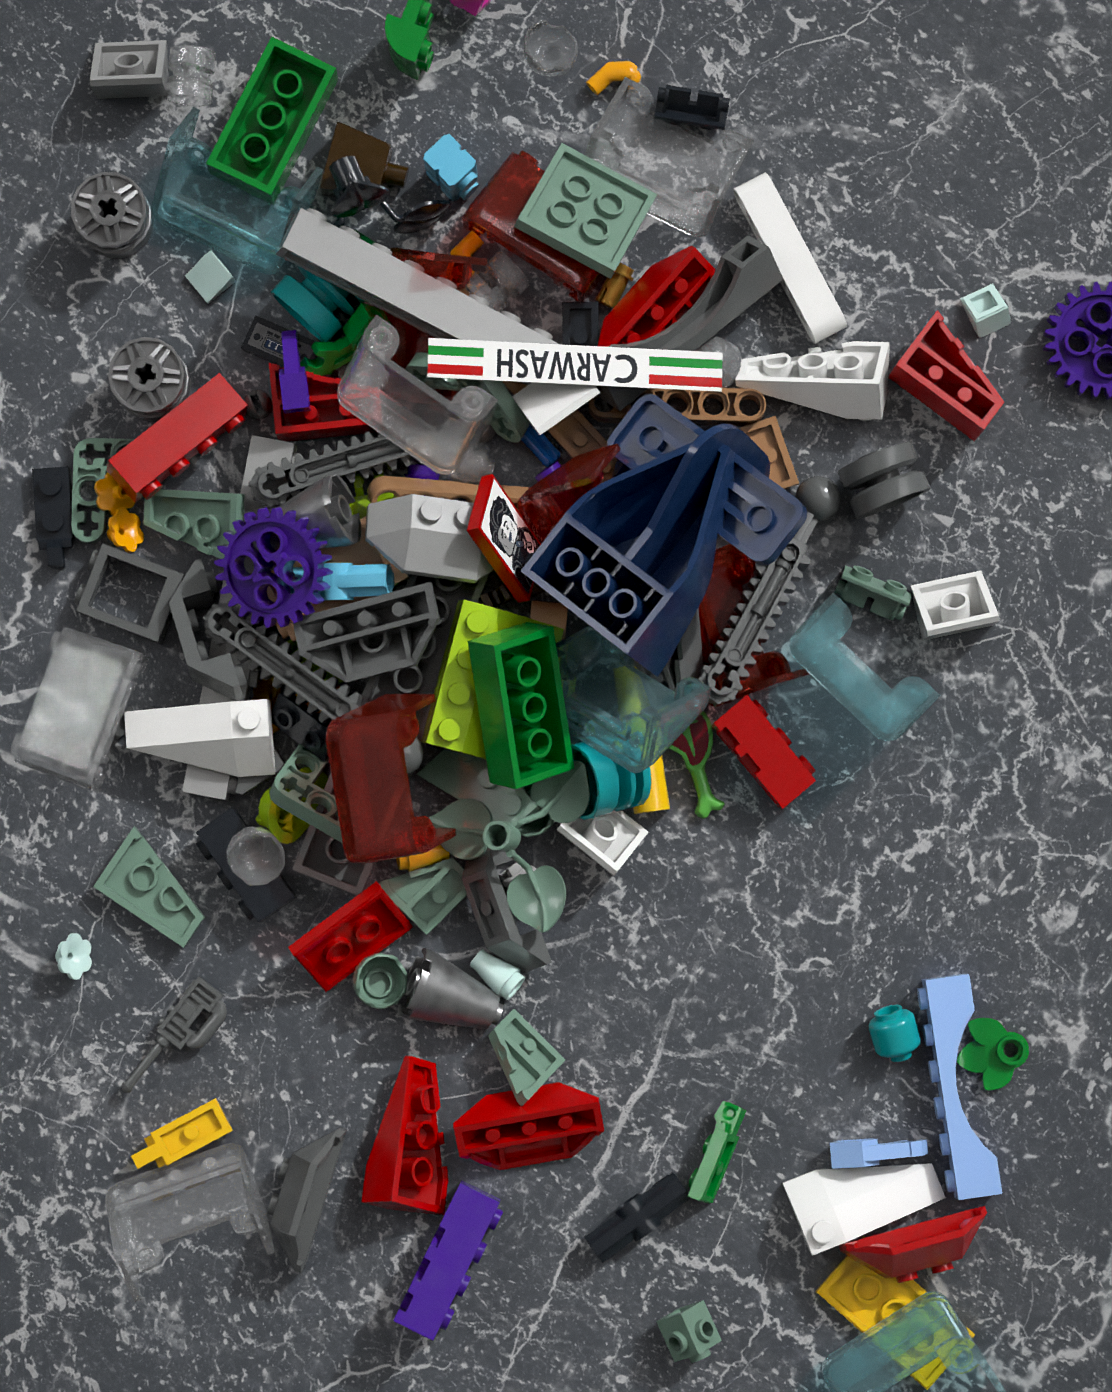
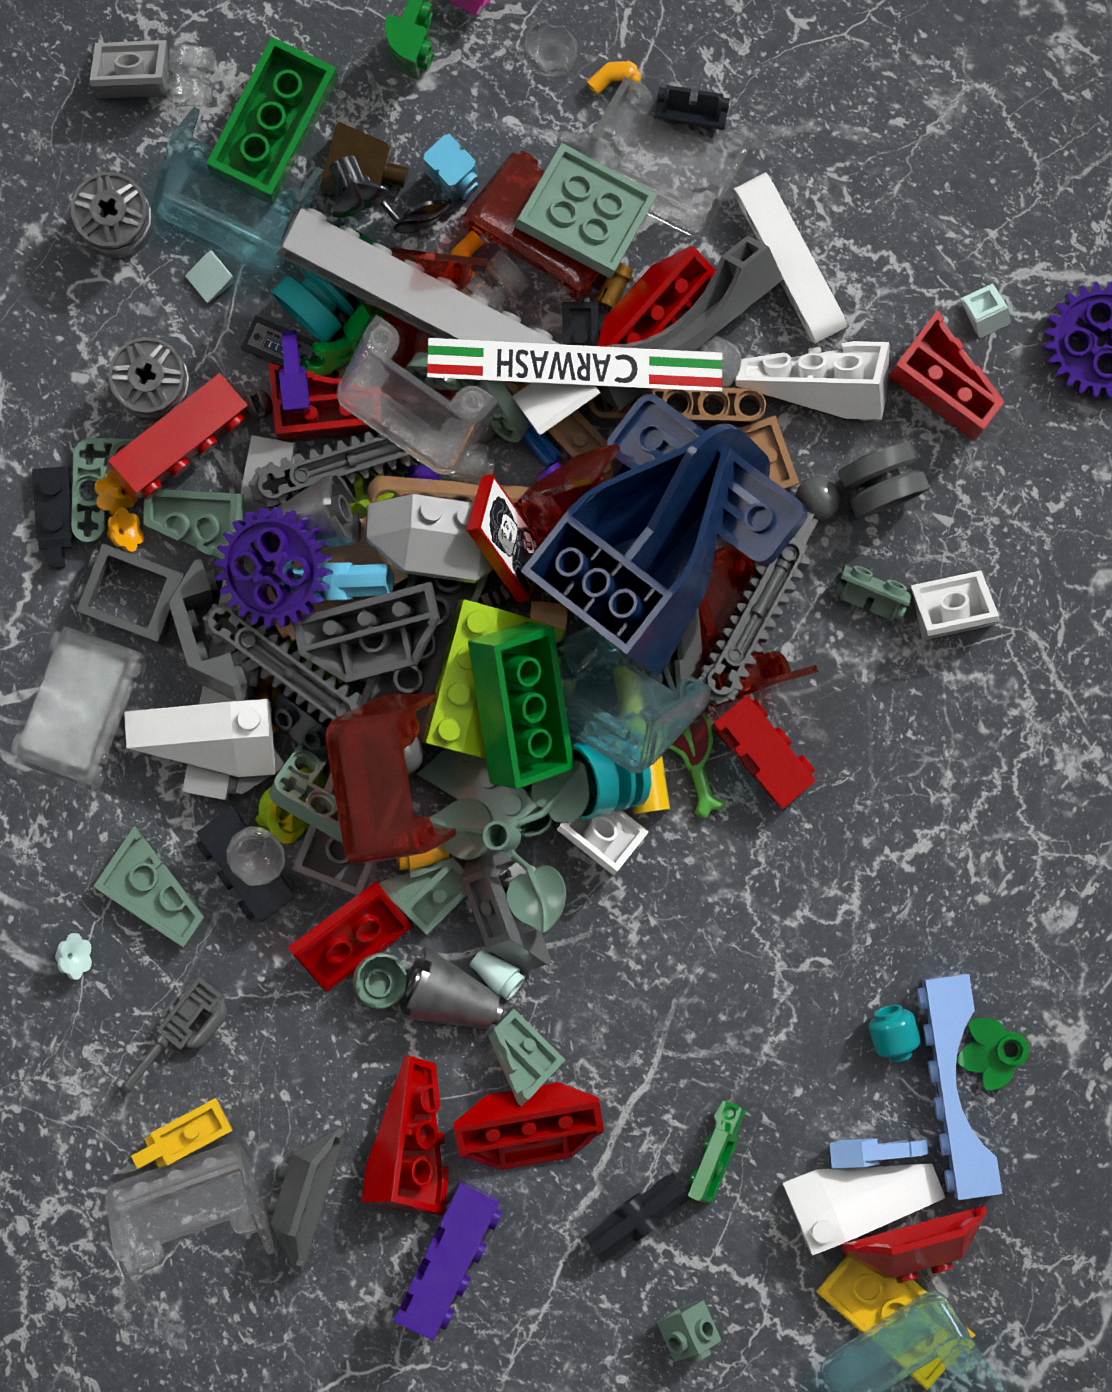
(877, 706): clear light blue windscreen -> none

